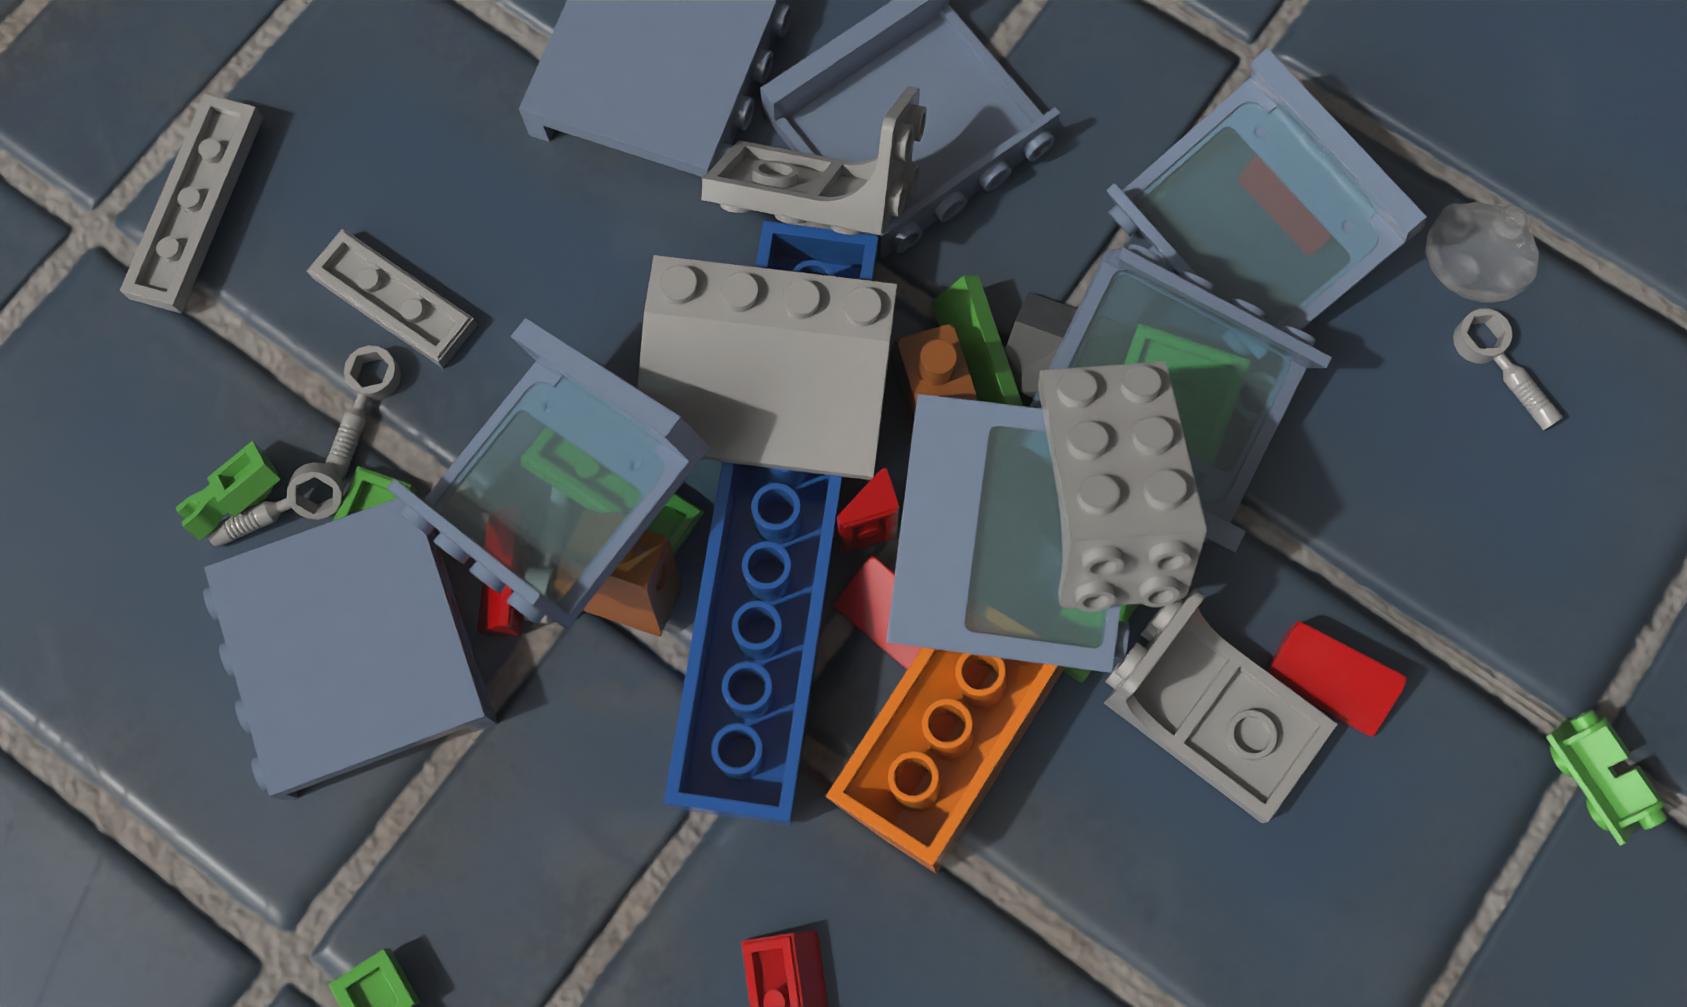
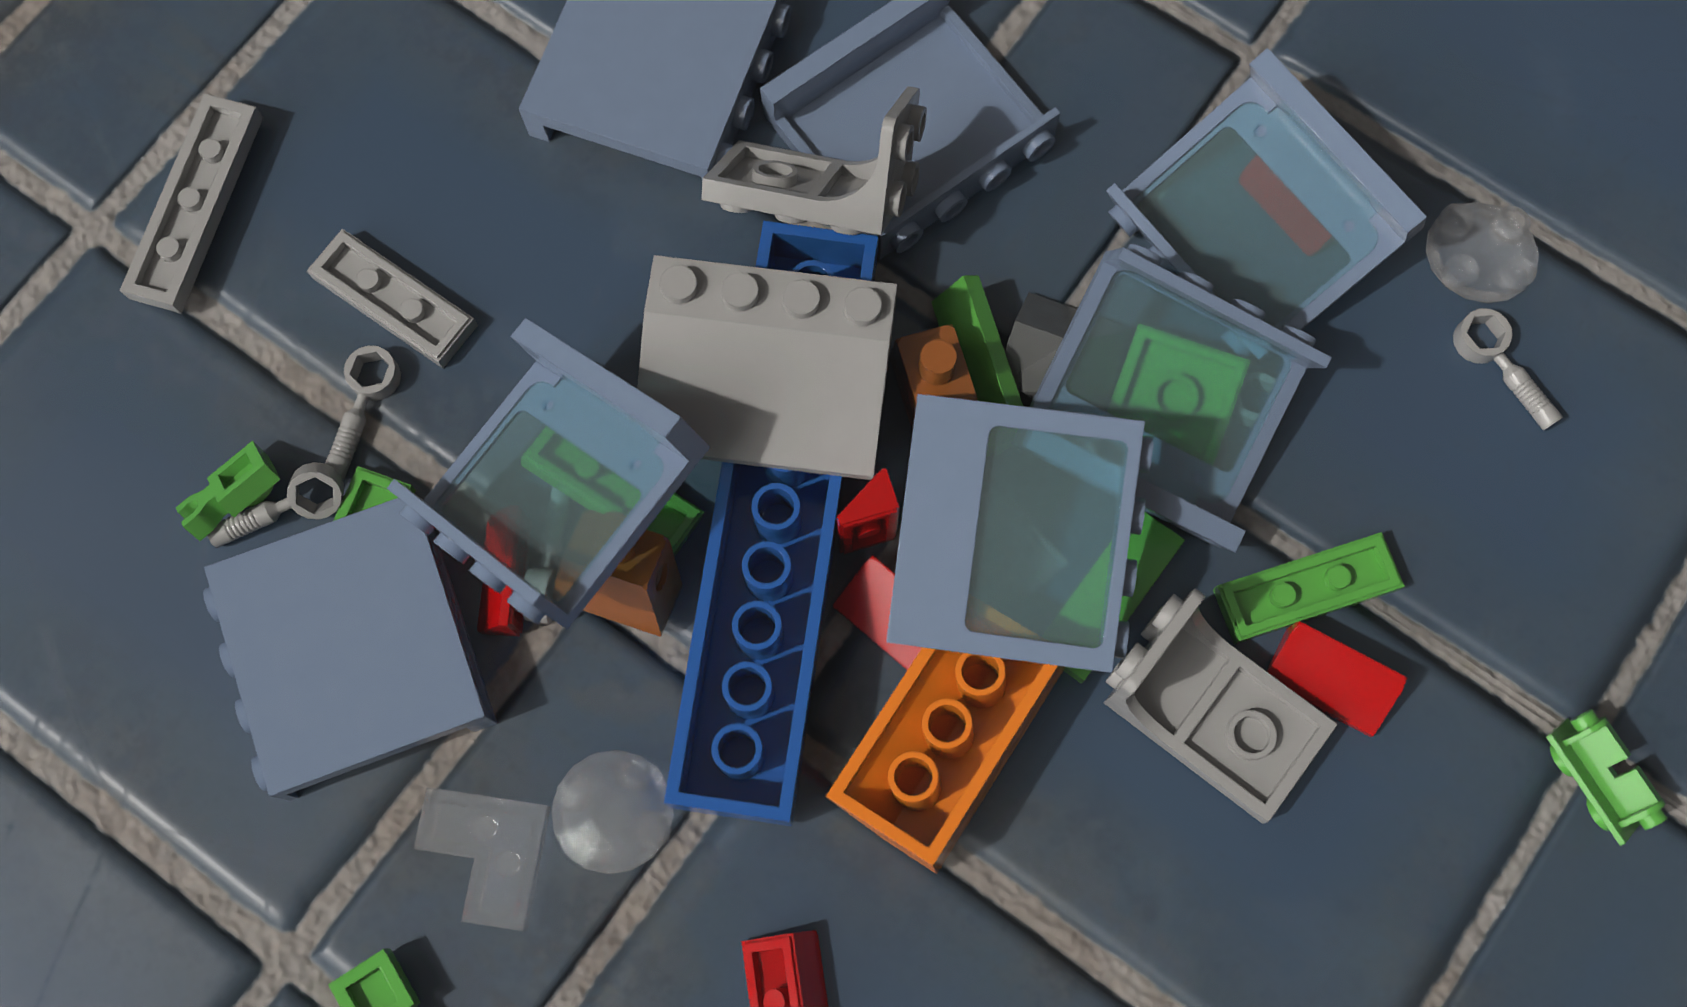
(505, 845): none -> clear tile
(612, 812): none -> clear dish
(1121, 486): light grey bracket -> none
(1308, 588): none -> bright green tile

